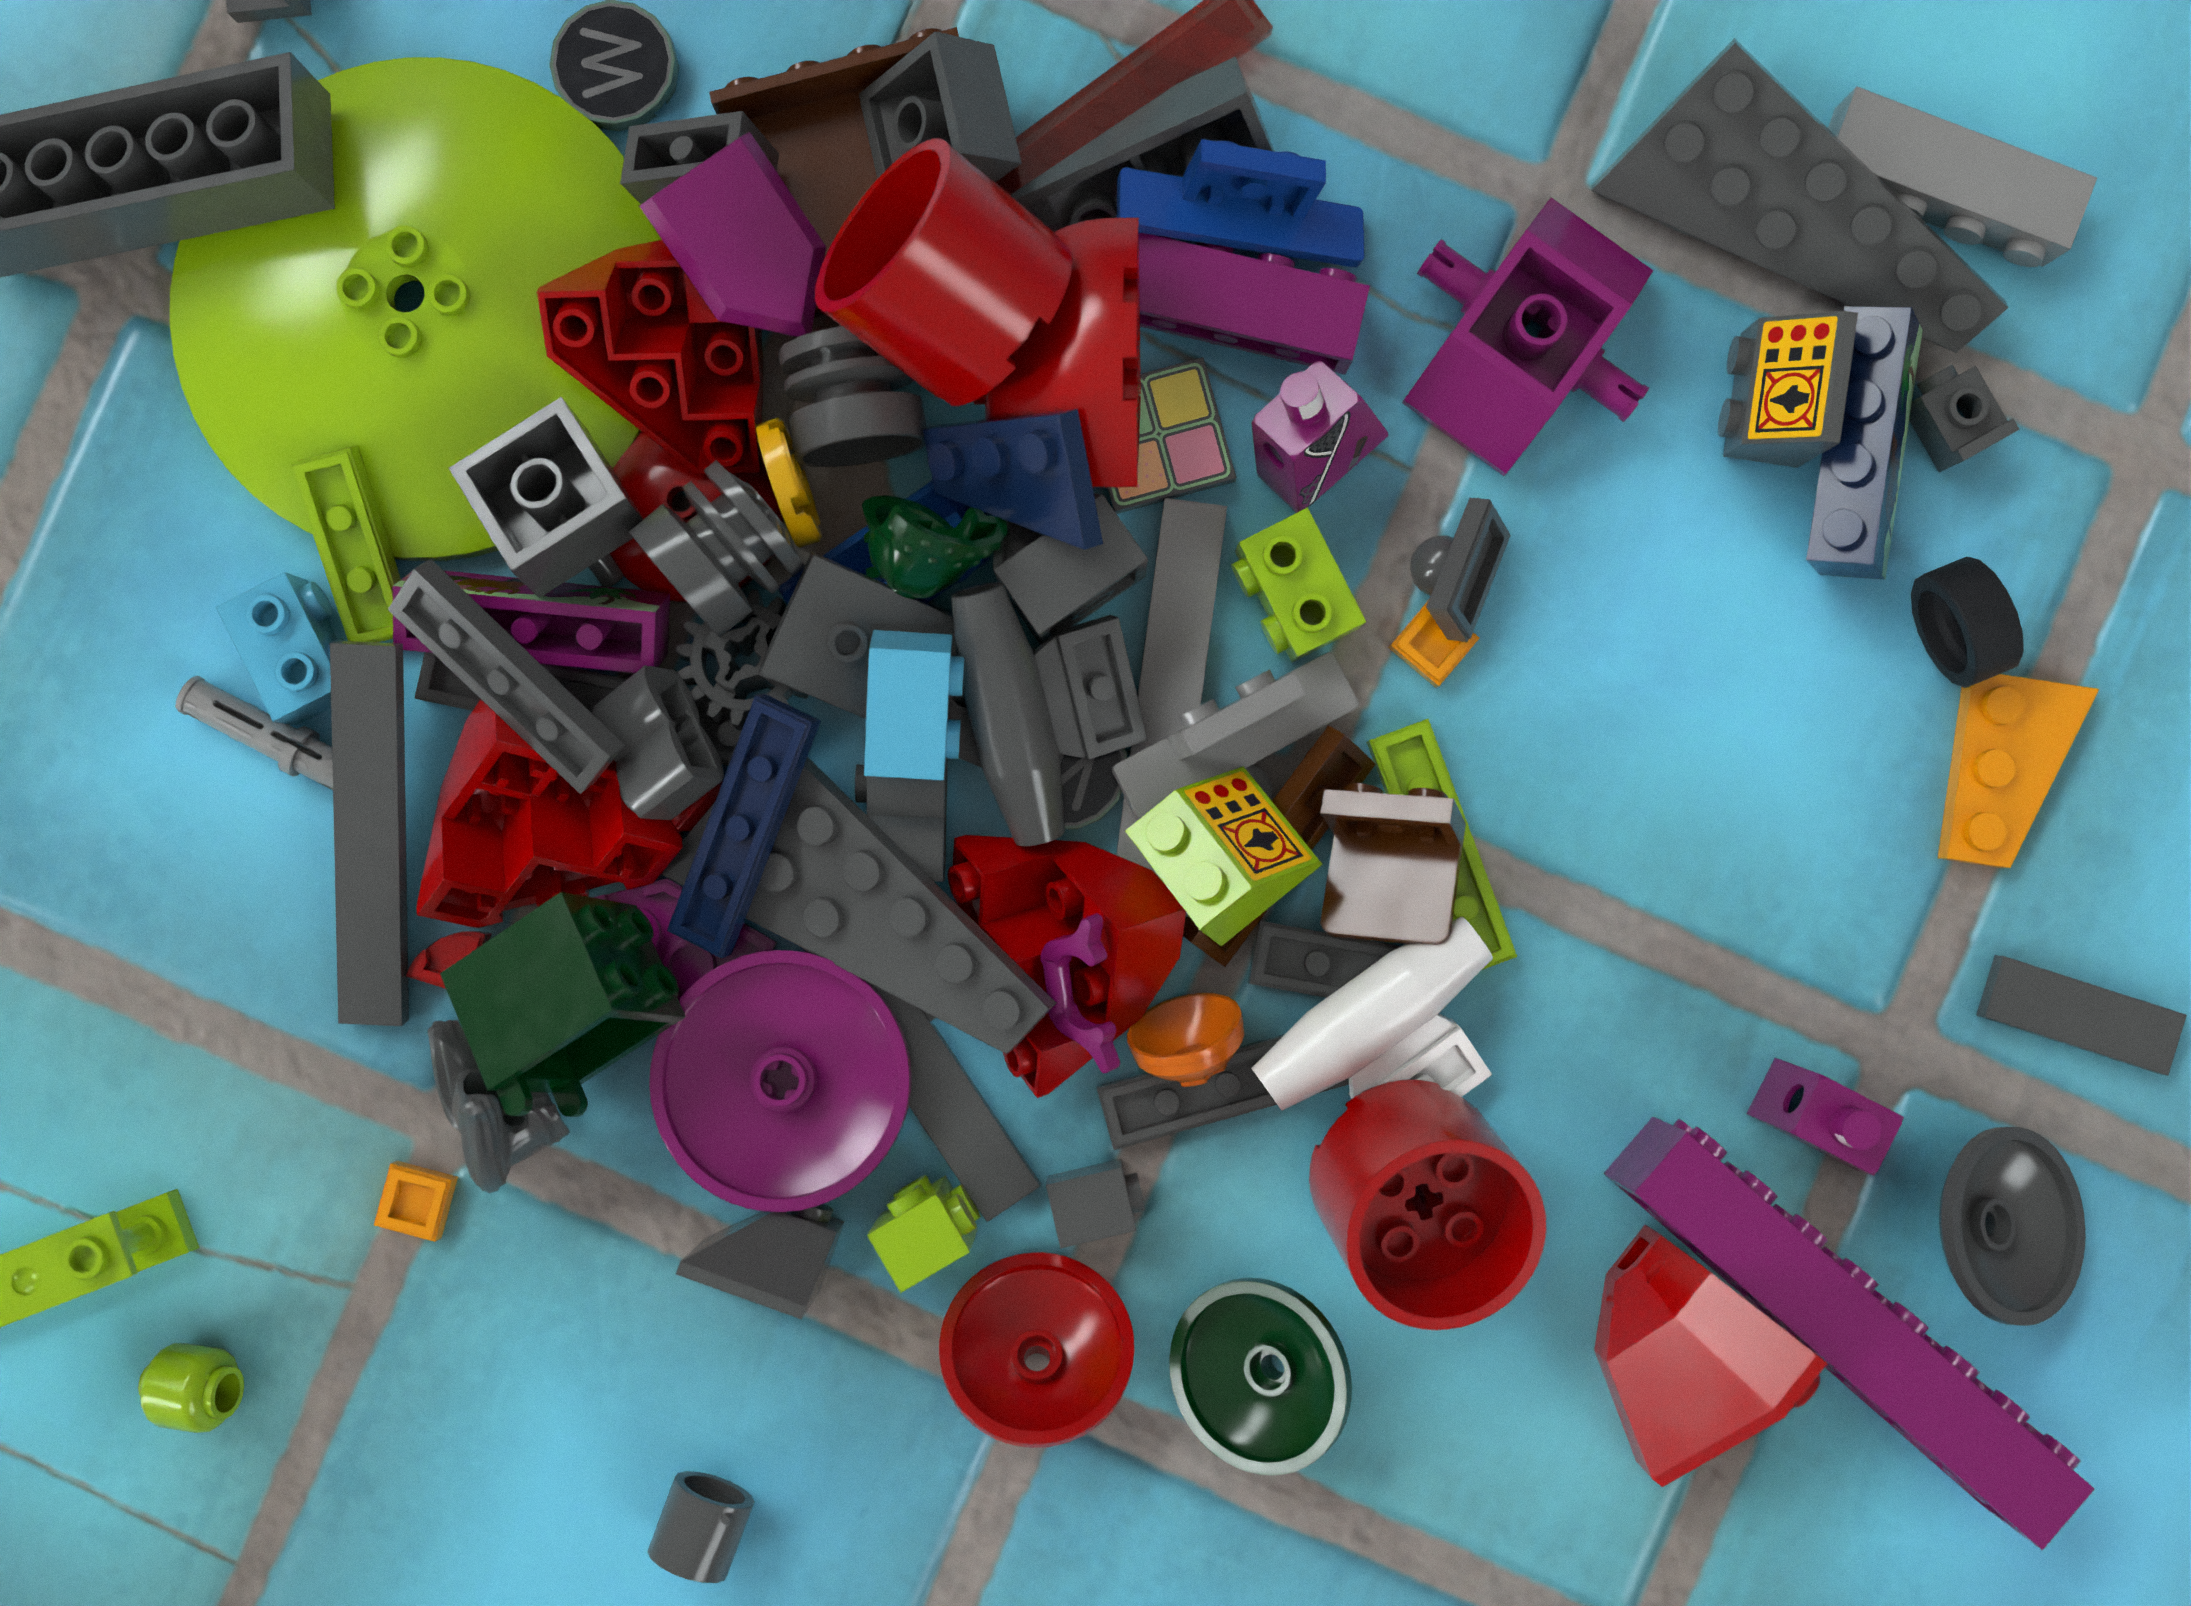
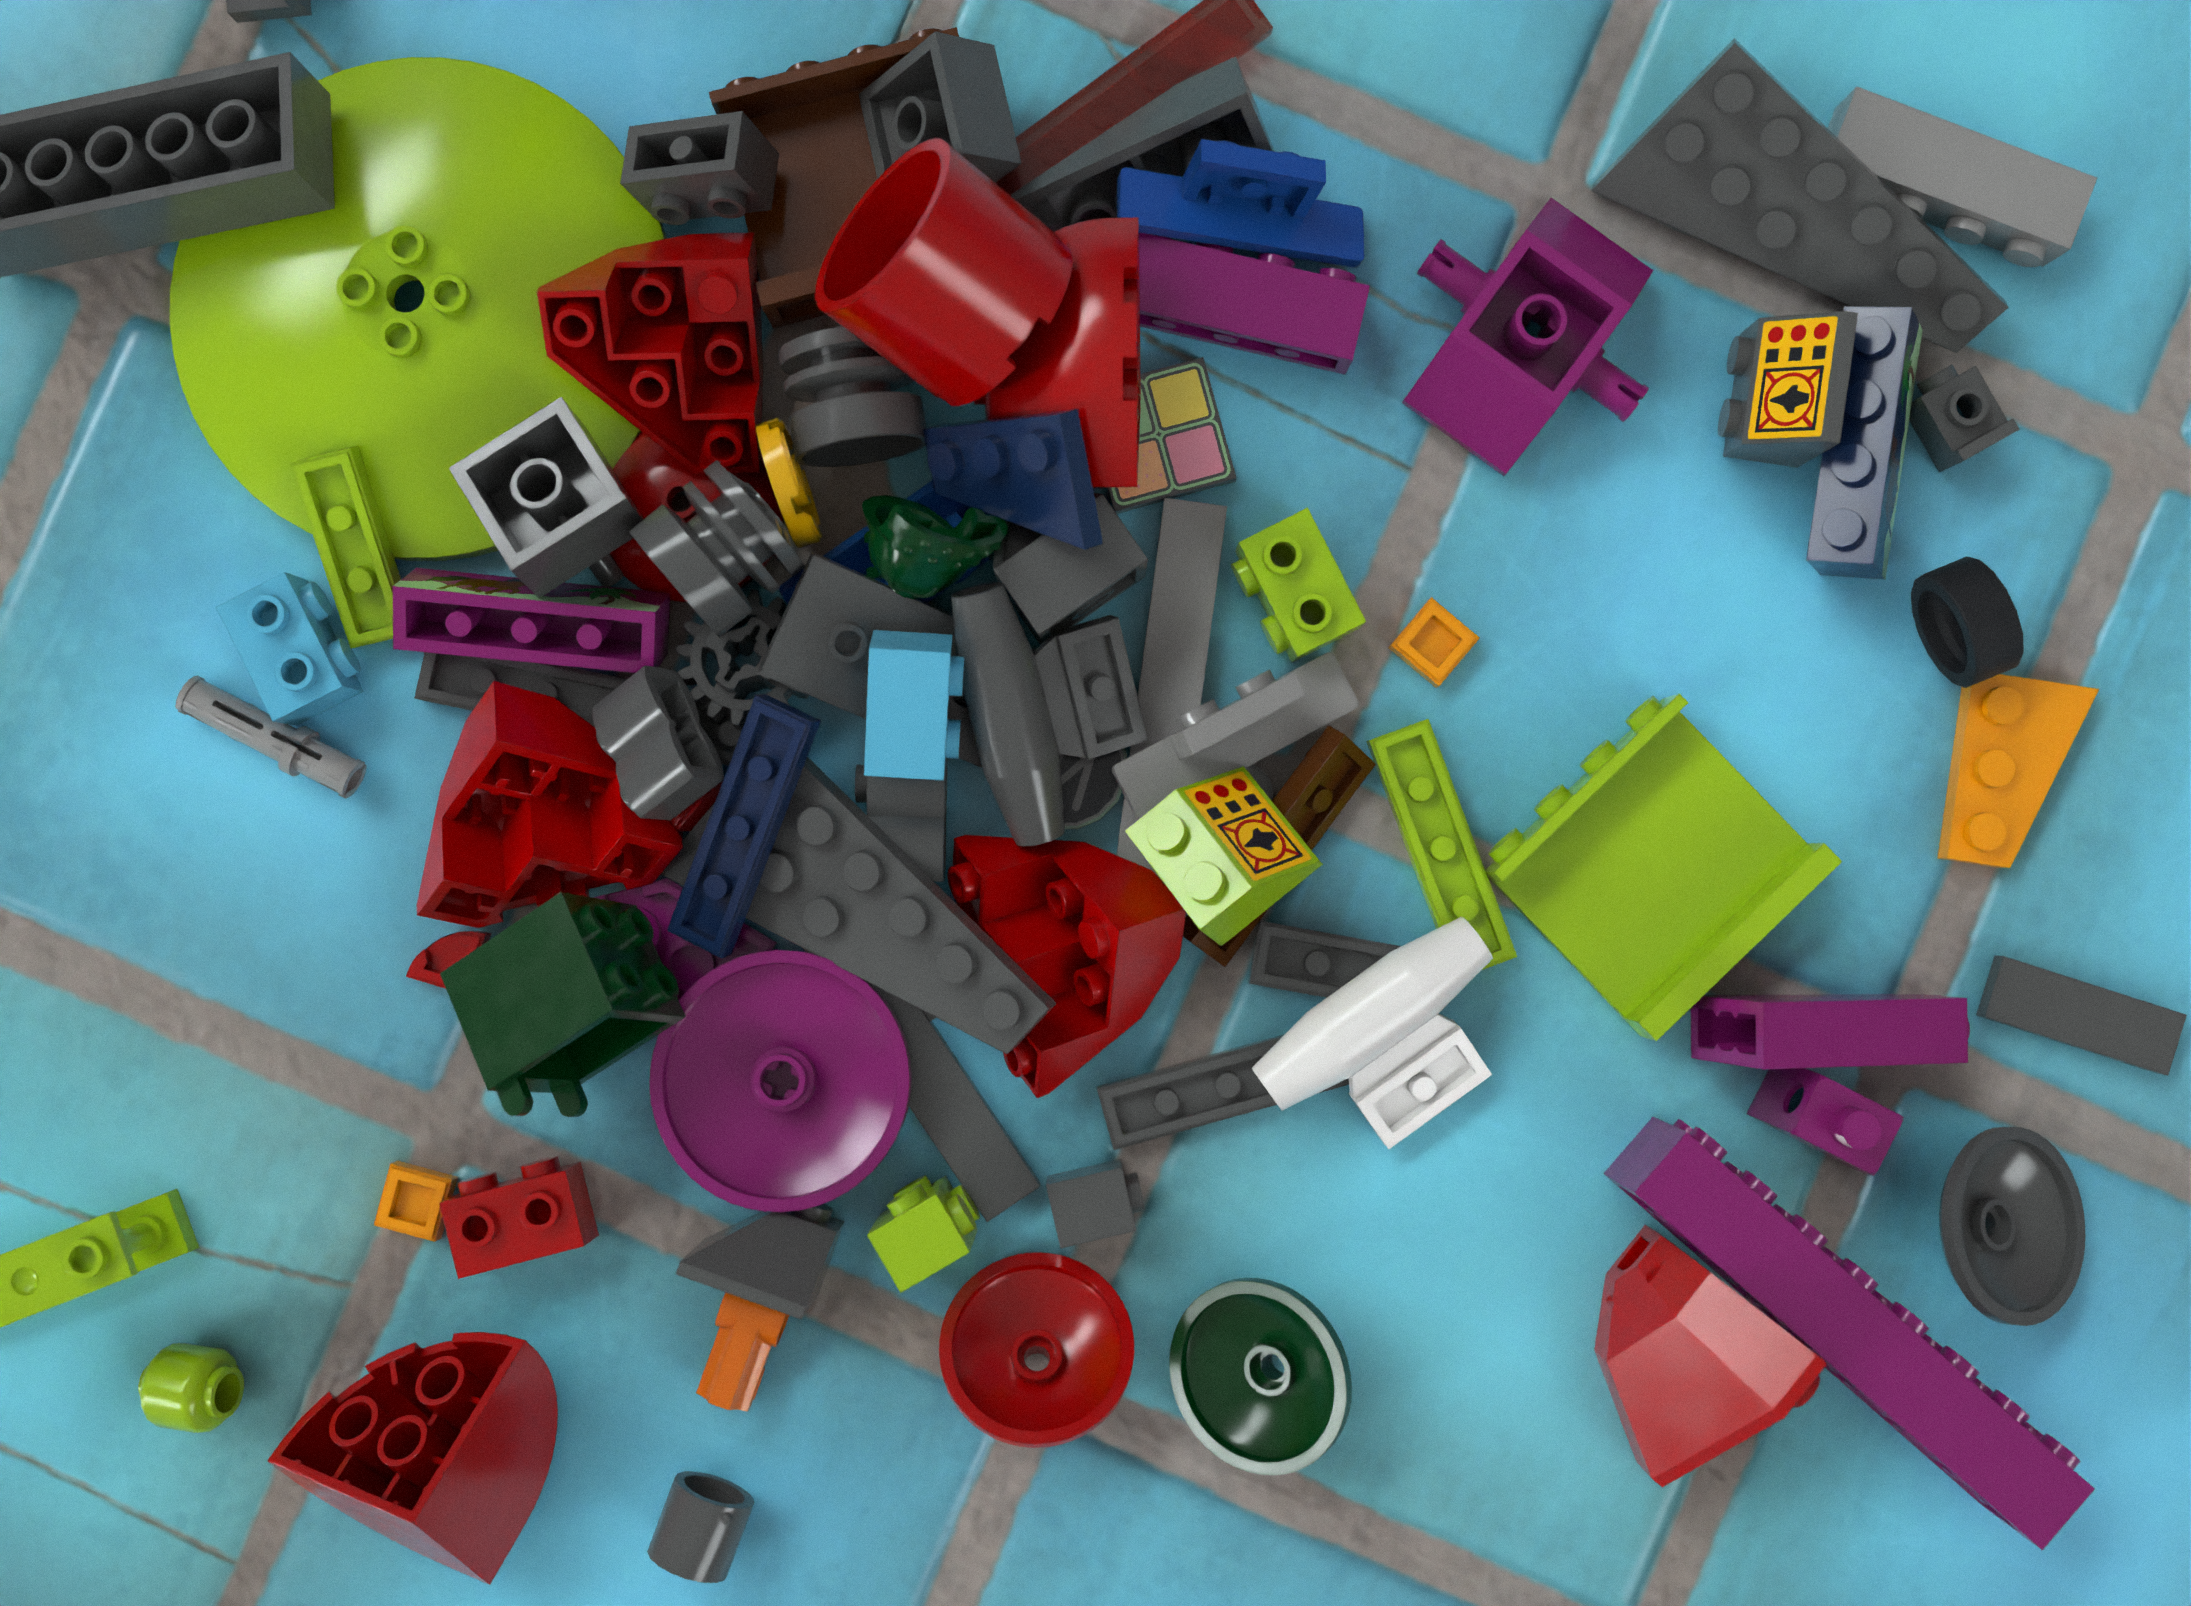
(369, 832): dark grey tile -> none
(435, 1447): none -> red brick
(489, 1135): dark grey hair -> none
(505, 676): dark grey plate -> none
(518, 1218): none -> red brick
(614, 64): black tile -> none
(740, 1352): none -> orange piece
(742, 240): magenta tile -> none
(1065, 1014): magenta helmet -> none
(1187, 1037): orange piece -> none
(1312, 435): magenta torso -> none
(1391, 864): bracket -> none
(1427, 1206): red brick -> none
(1461, 568): dark grey tile -> none
(1656, 868): none -> lime panel
(1830, 1030): none -> magenta slope

